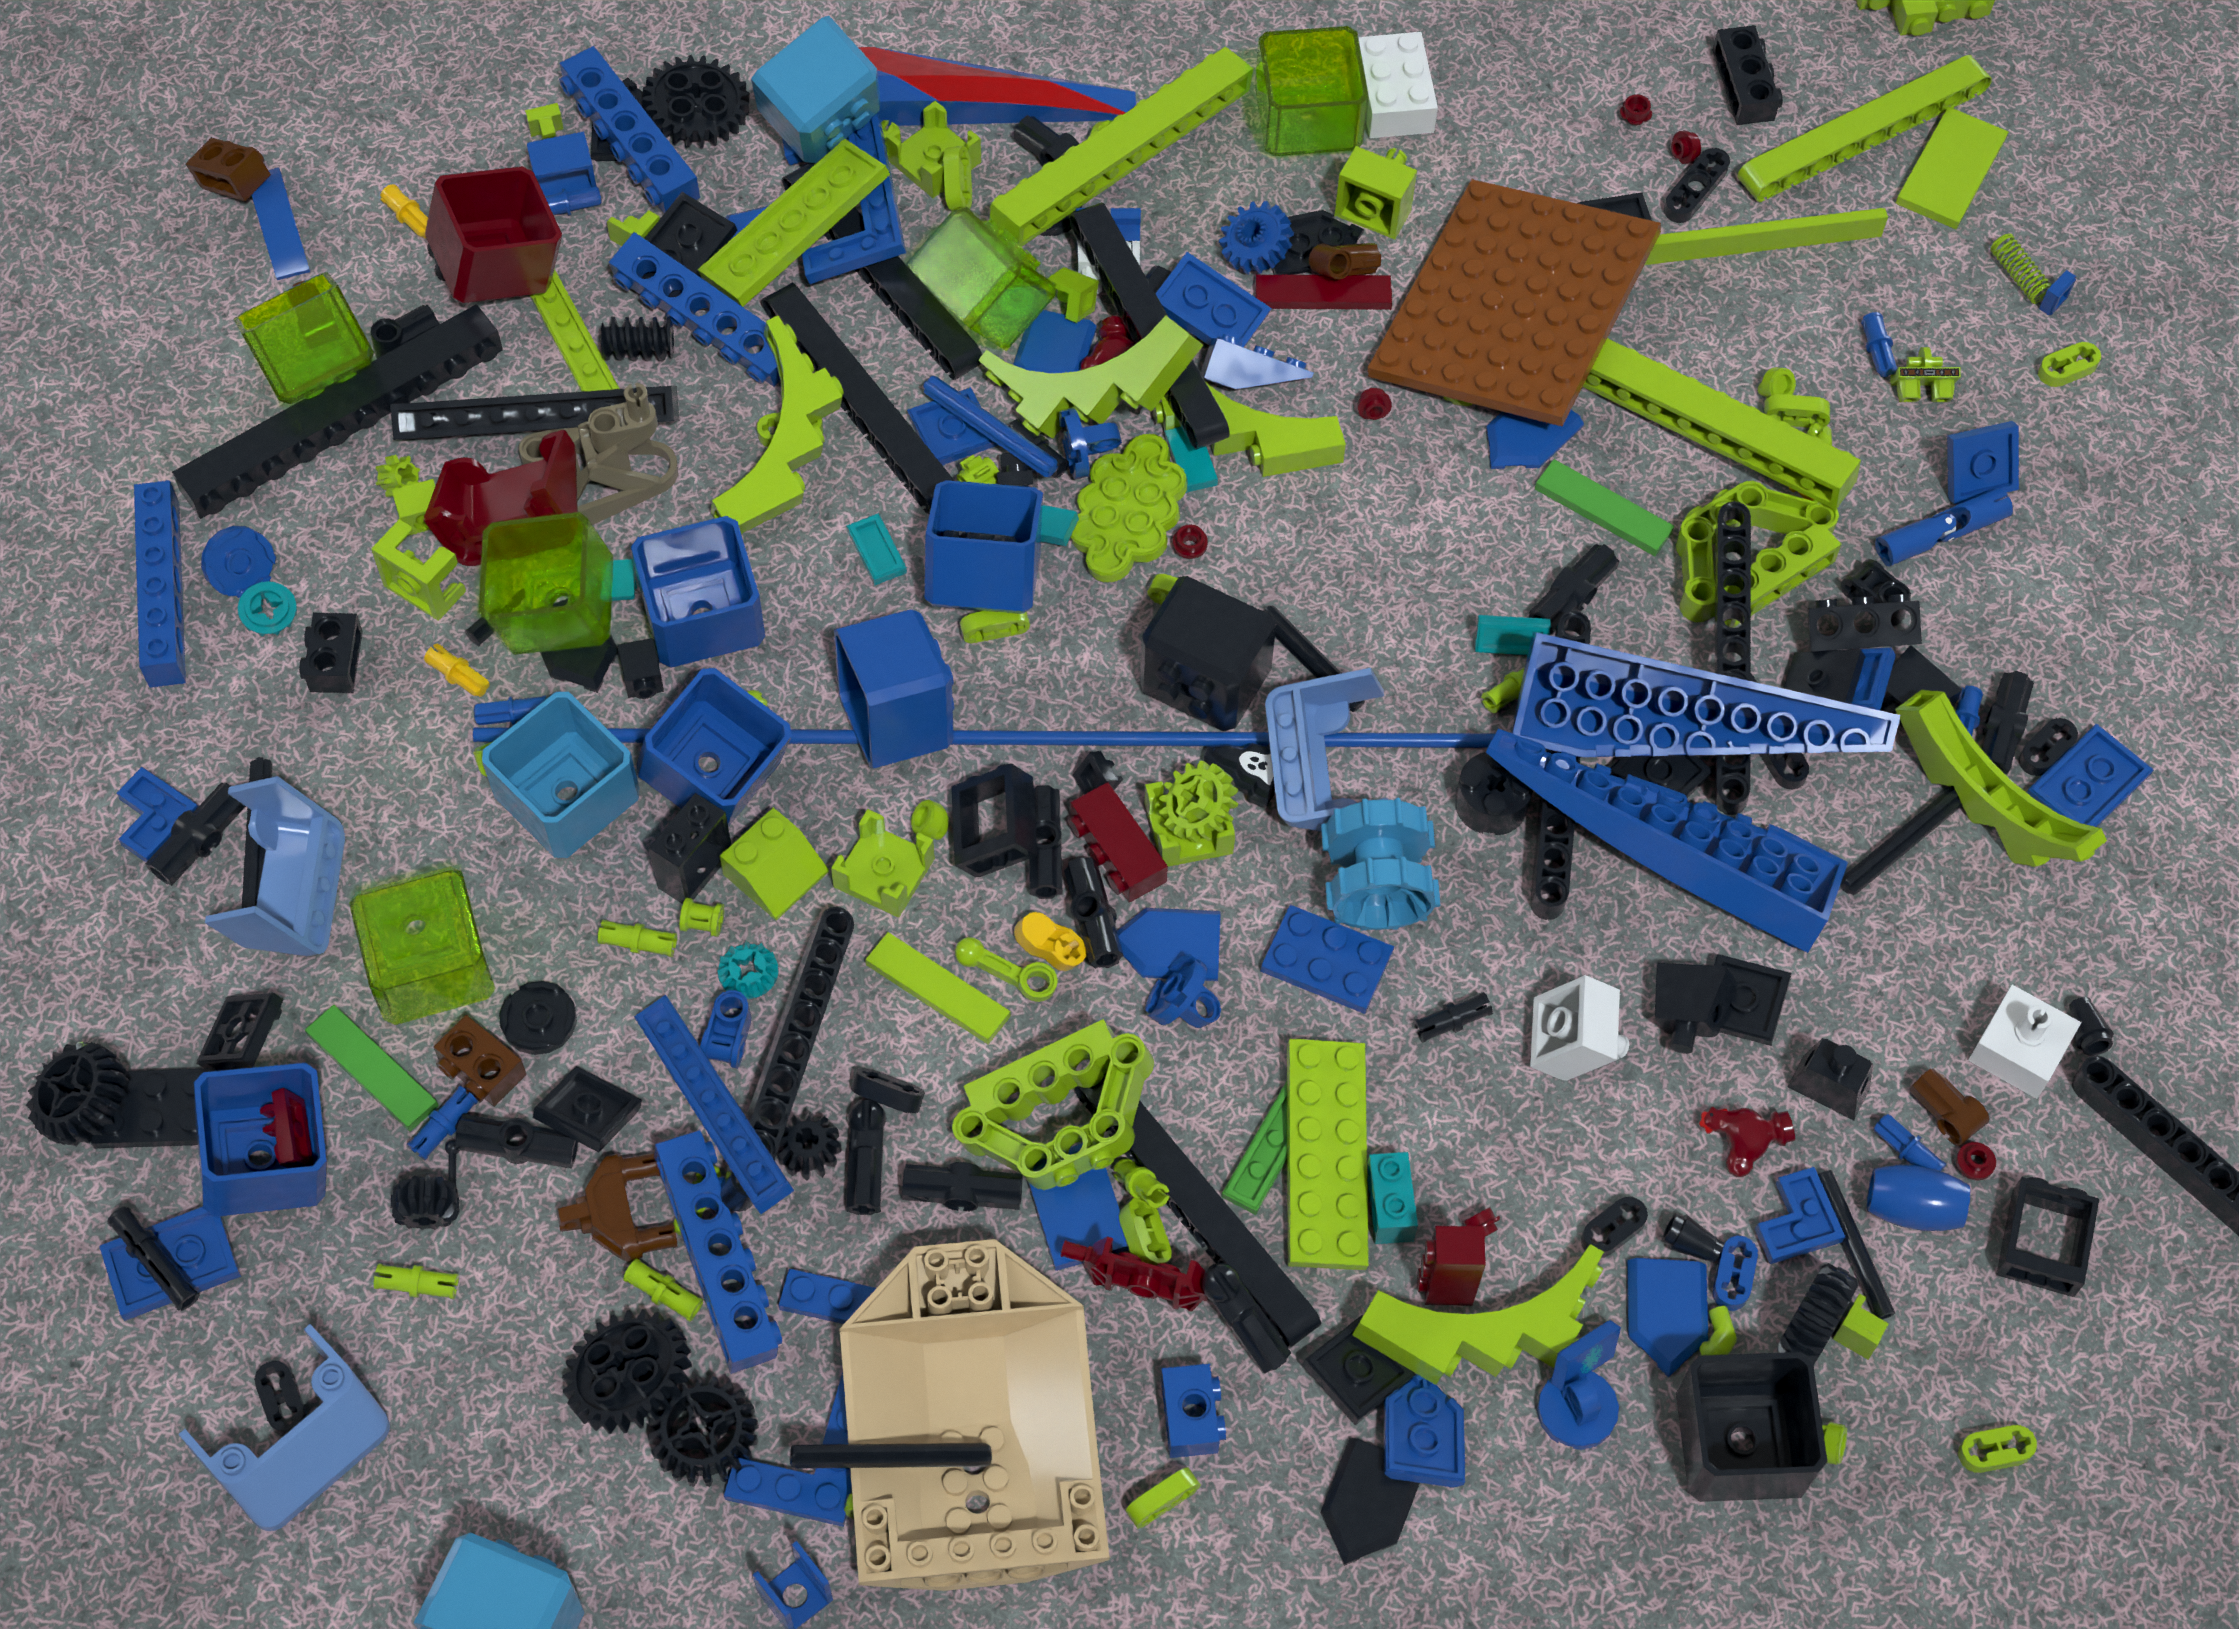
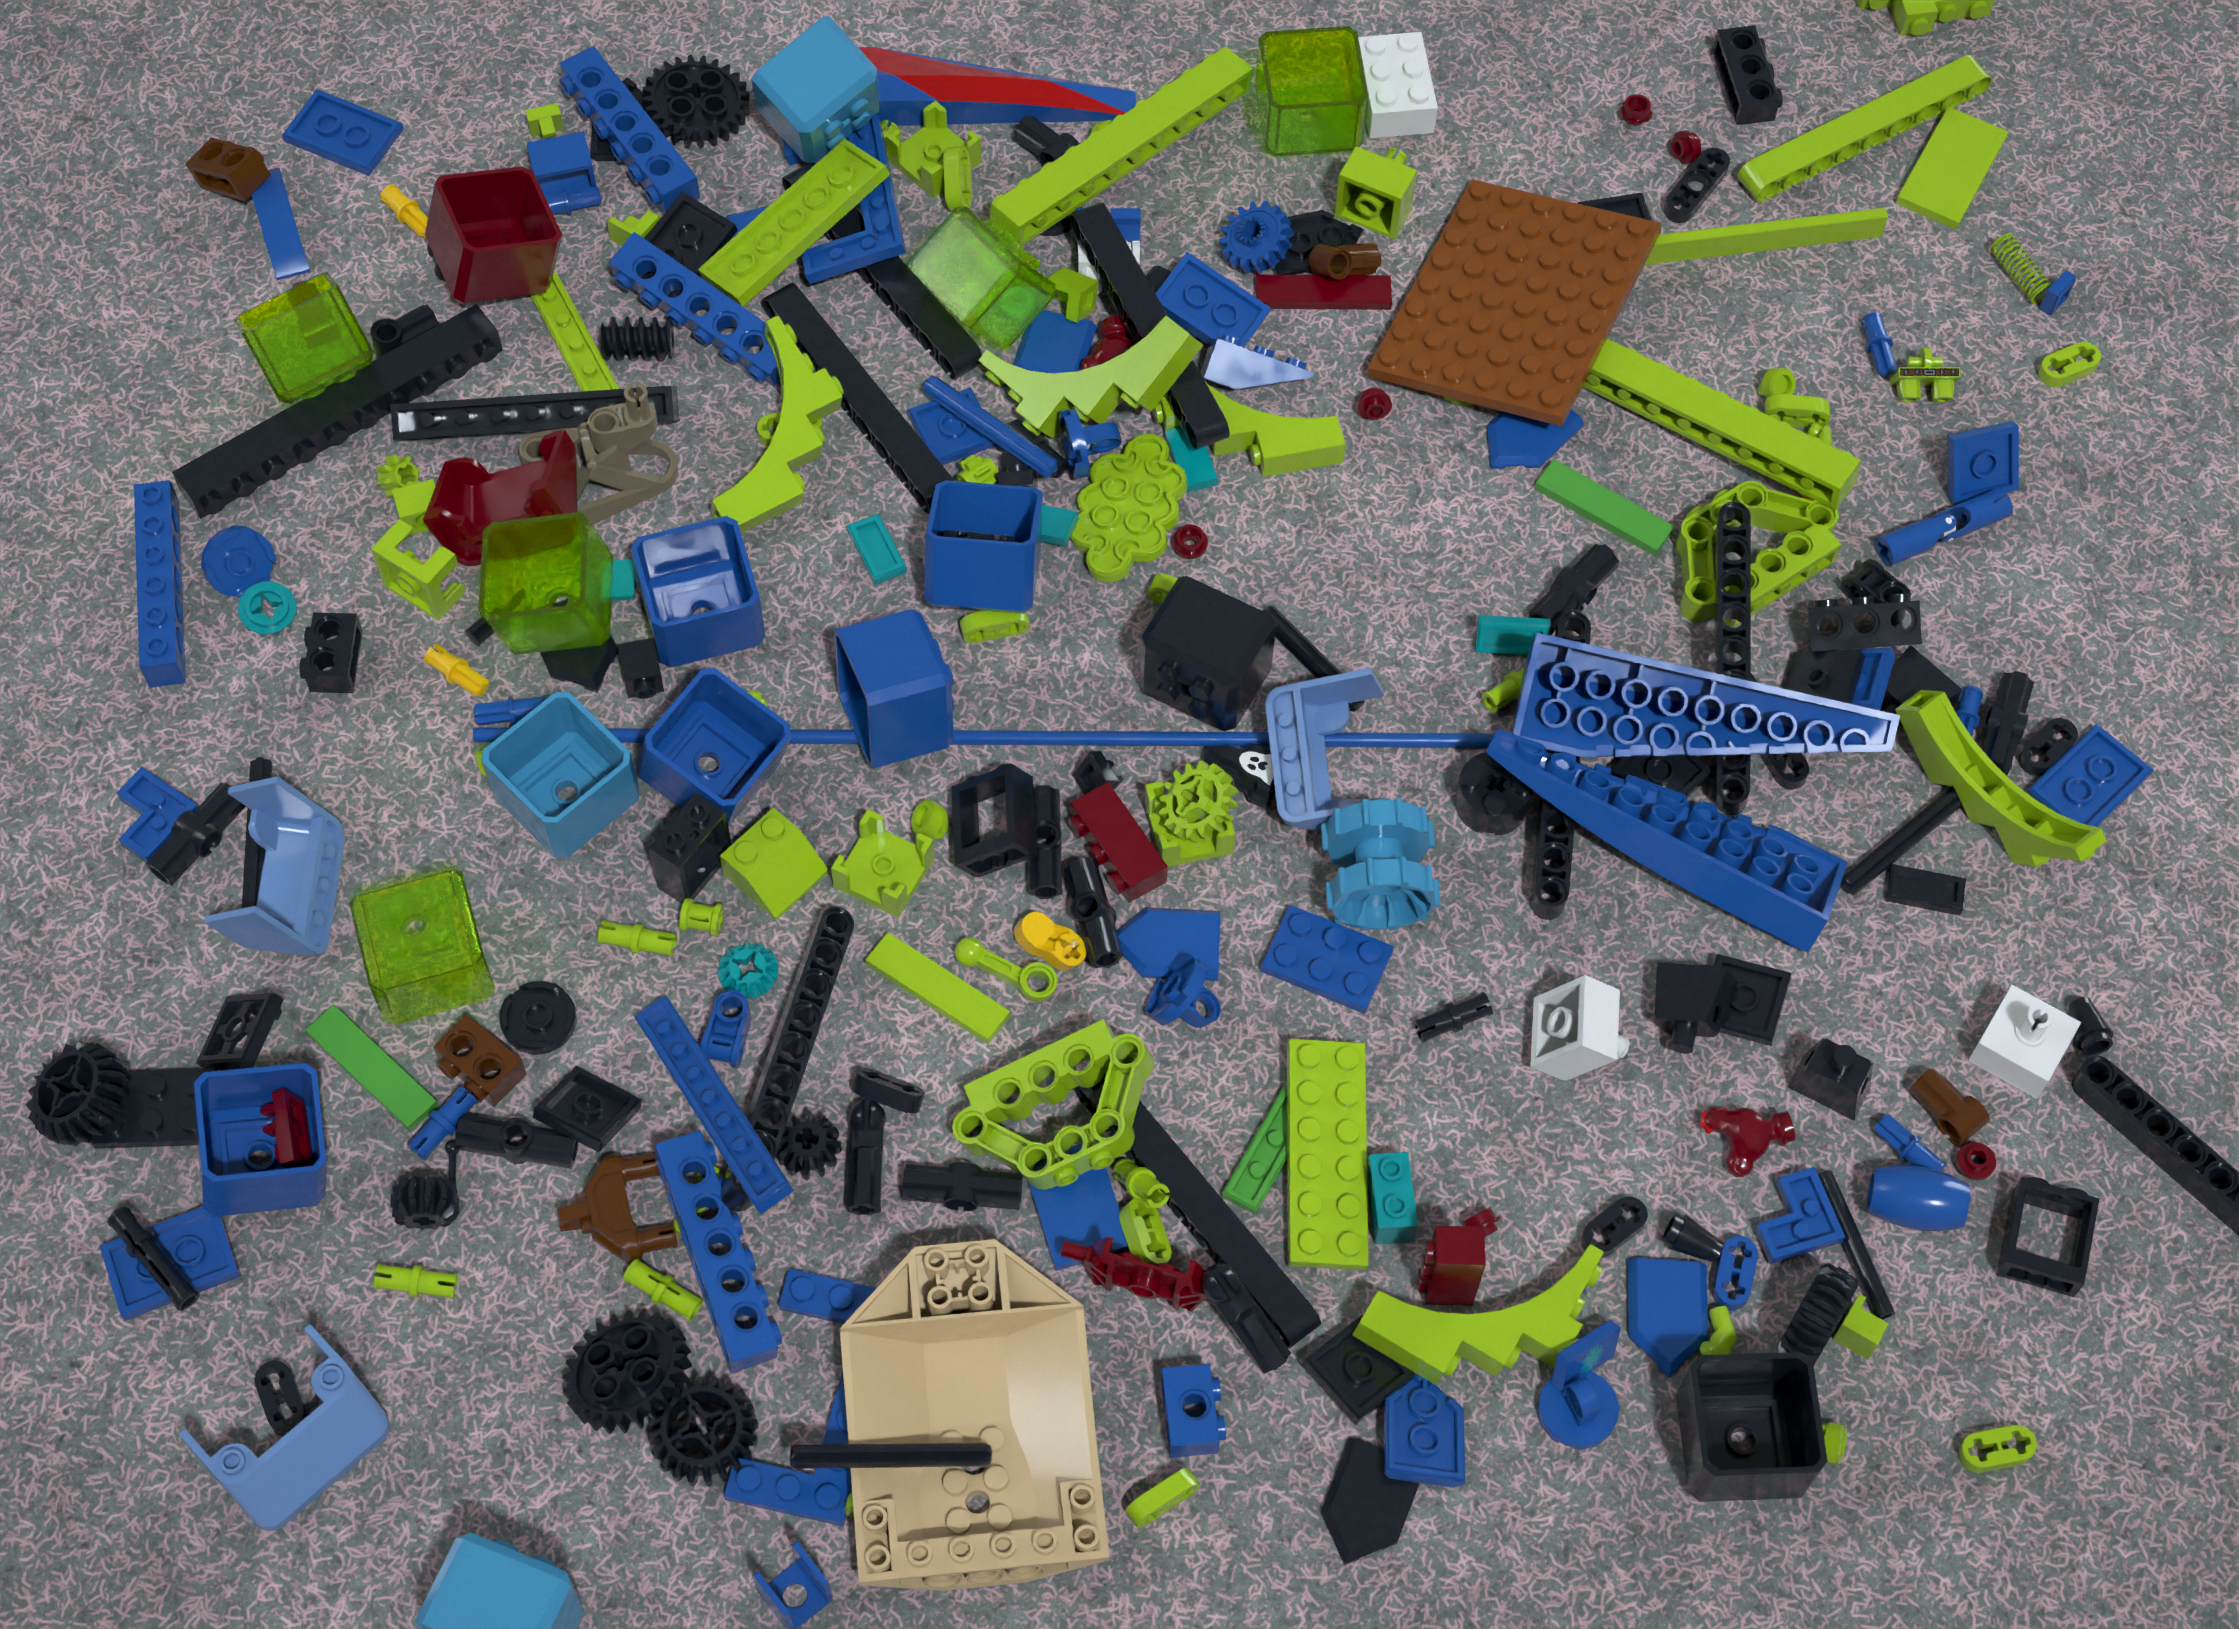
(342, 132): none -> blue tile
(1926, 889): none -> black tile

